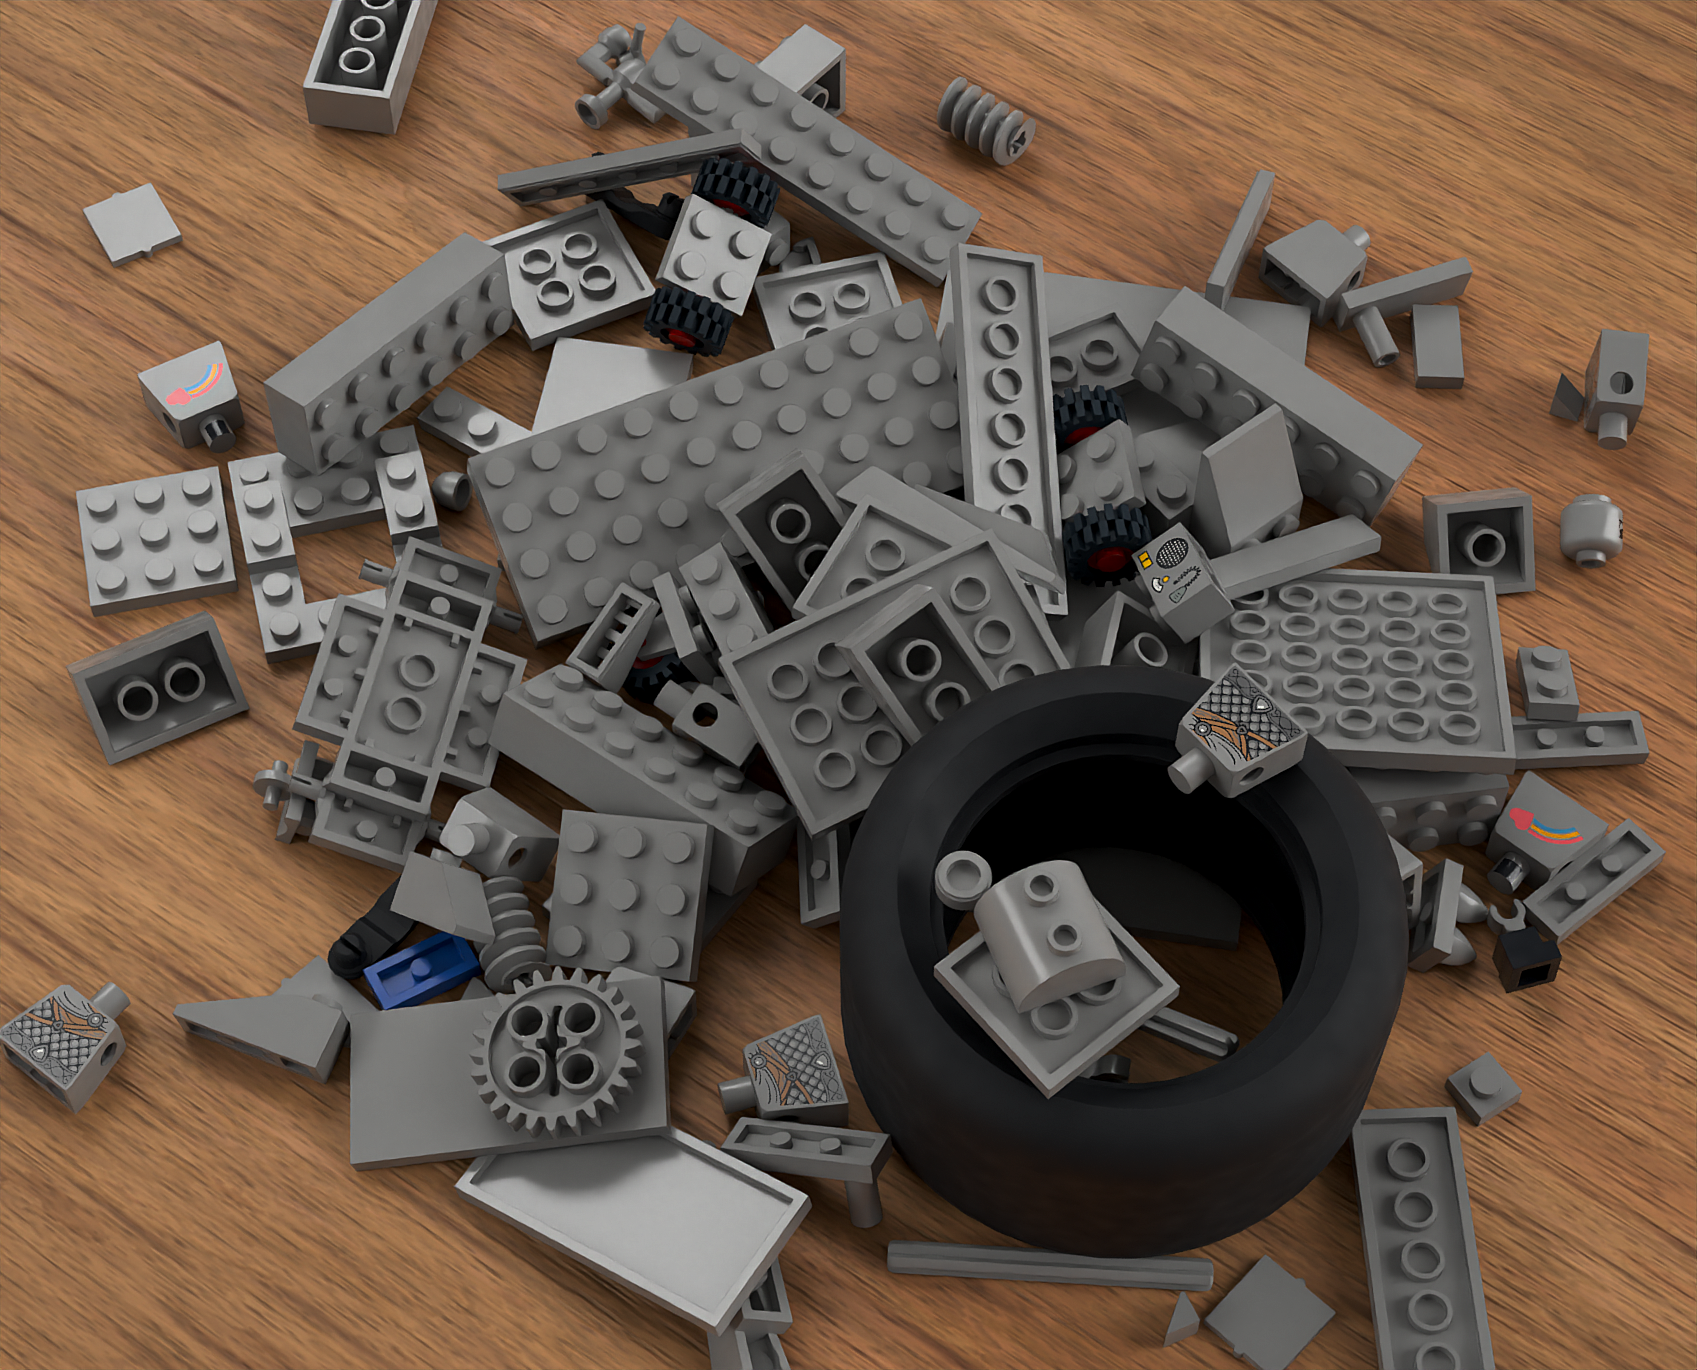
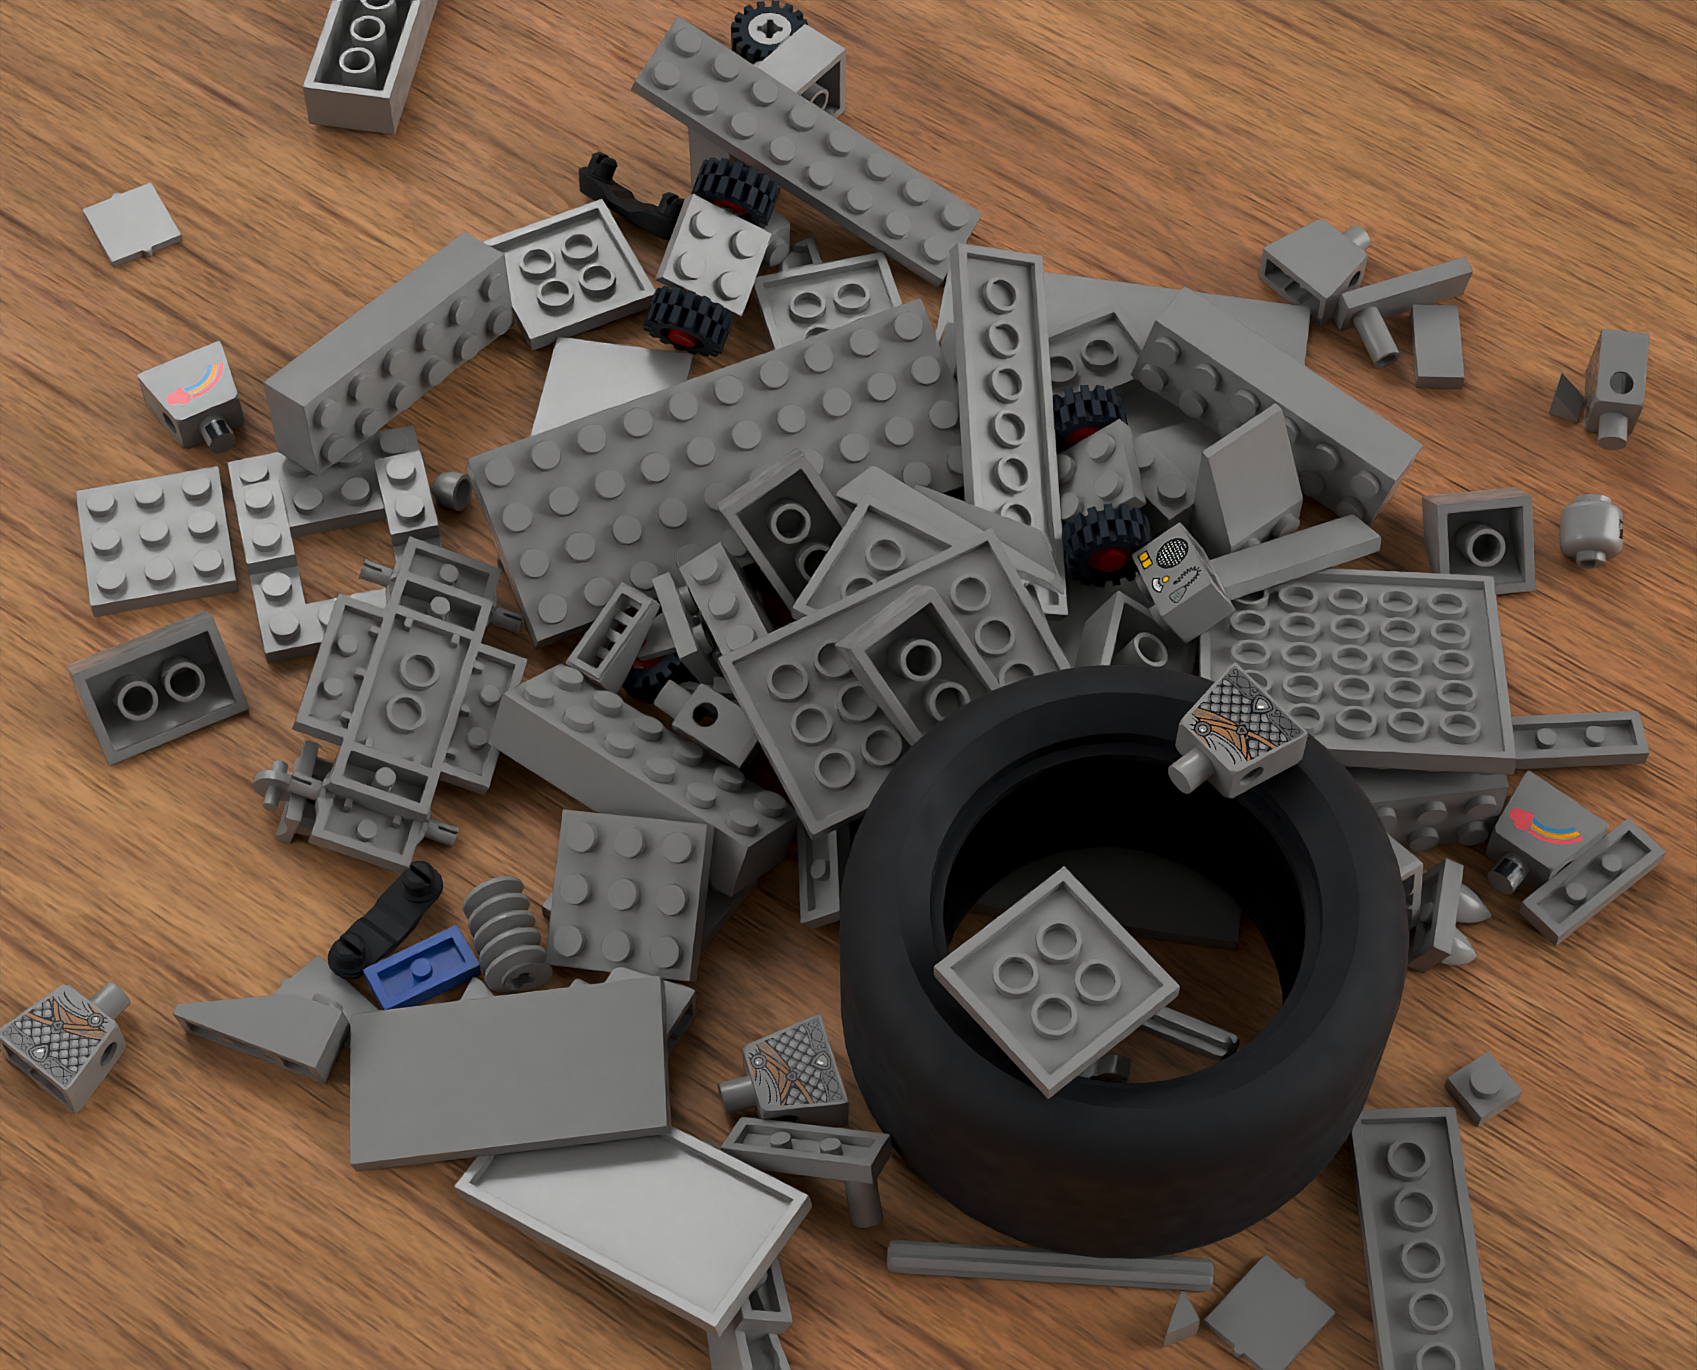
(444, 896): light grey slope -> none
(468, 424): light grey plate -> none
(492, 830): light grey torso -> none
(592, 108): light grey piece -> none
(603, 1047): light grey gear -> none
(627, 167): light grey tile -> none
(635, 50): light grey hand -> none
(761, 30): none -> black wheel
(962, 879): light grey tile -> none
(982, 124): light grey piece -> none
(1047, 934): light grey brick -> none
(1240, 240): light grey tile -> none
(1519, 951): black piece -> none
(1547, 683): light grey plate -> none

